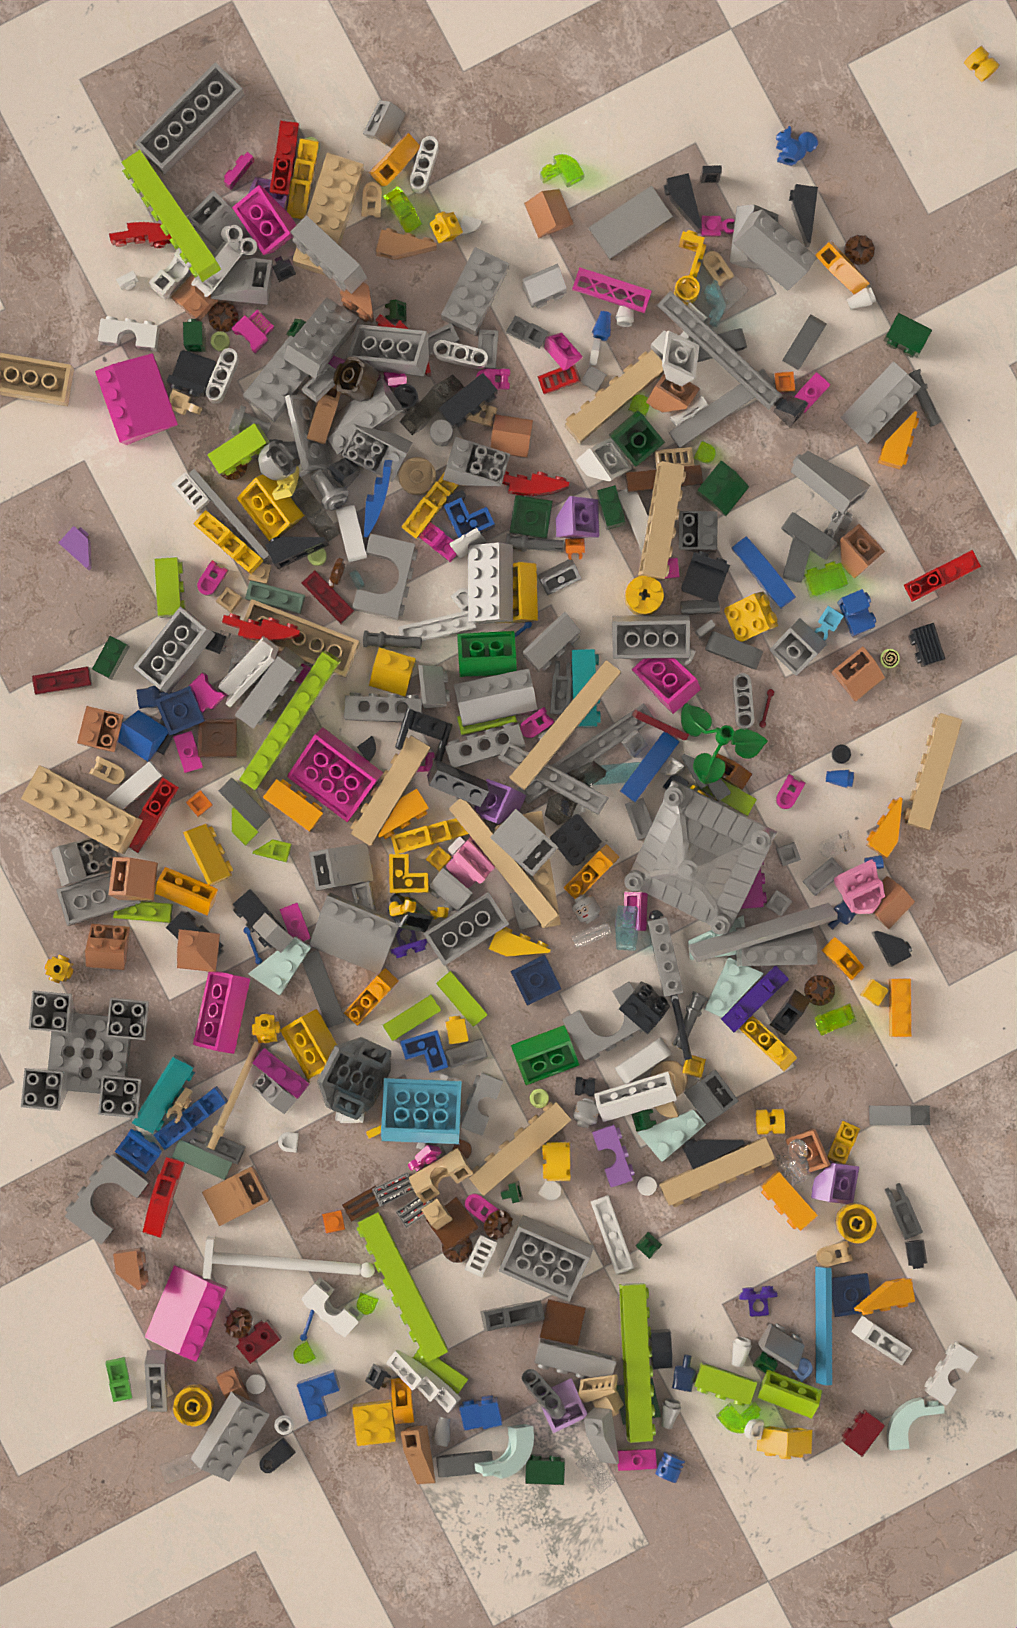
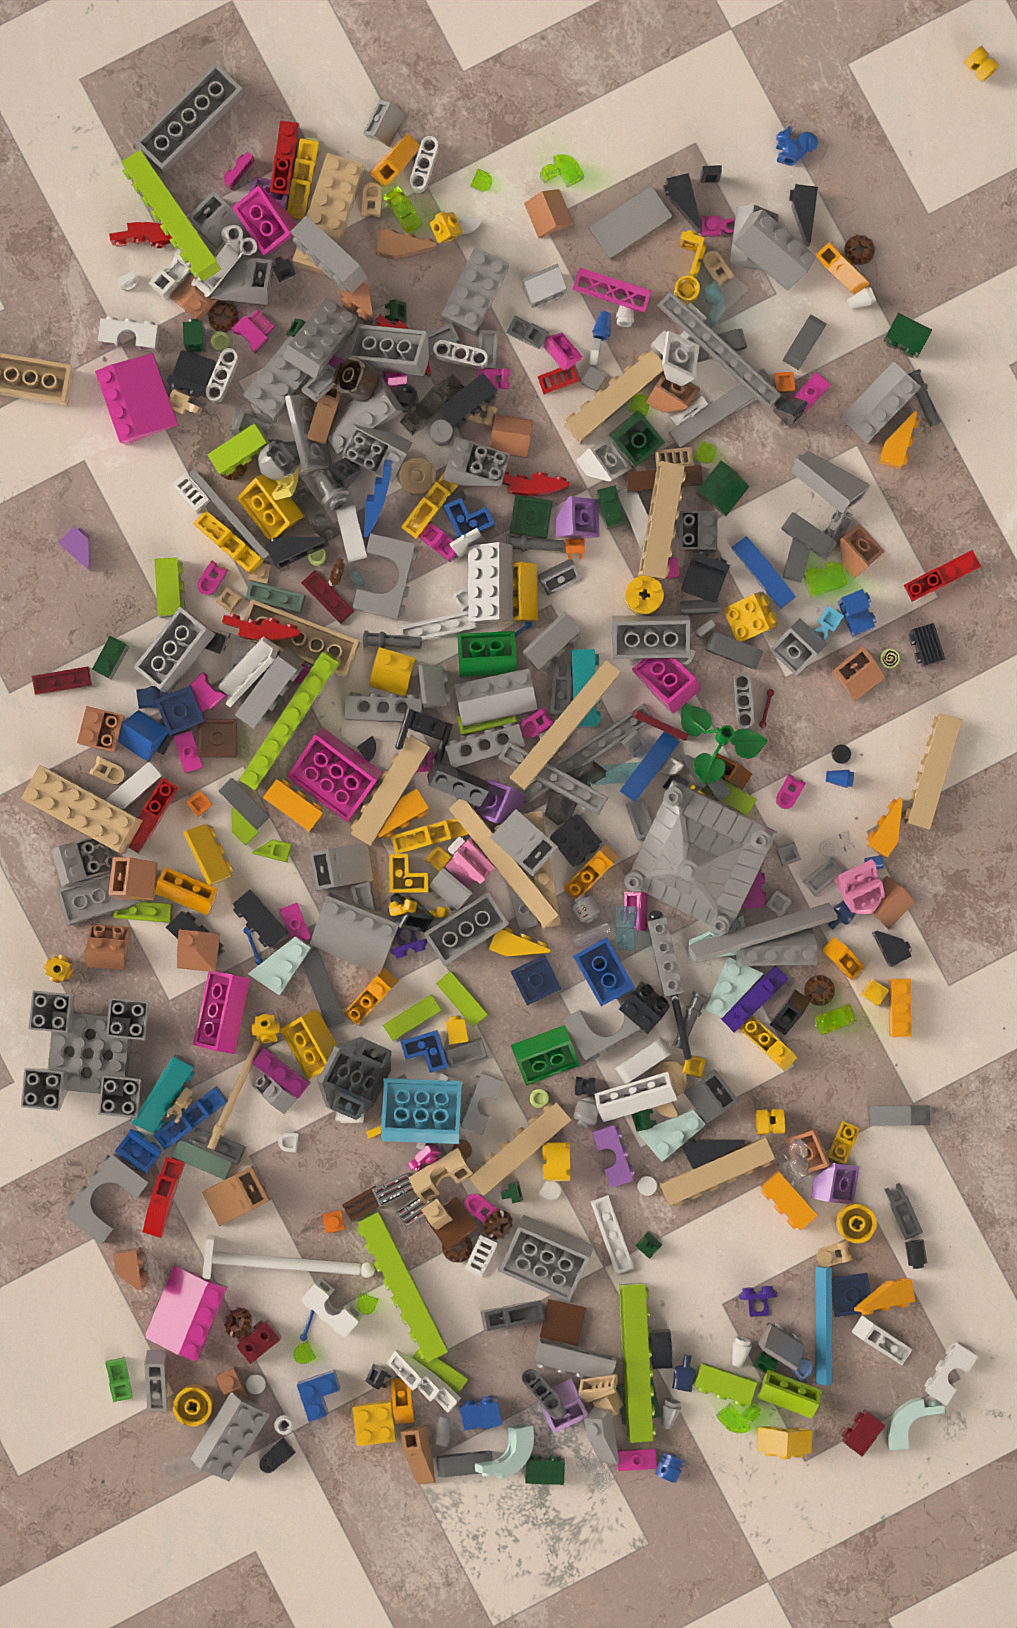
(272, 932): light grey slope -> none
(482, 181): none -> clear neon green tile
(603, 972): none -> blue slope
(754, 1429): white tile -> none

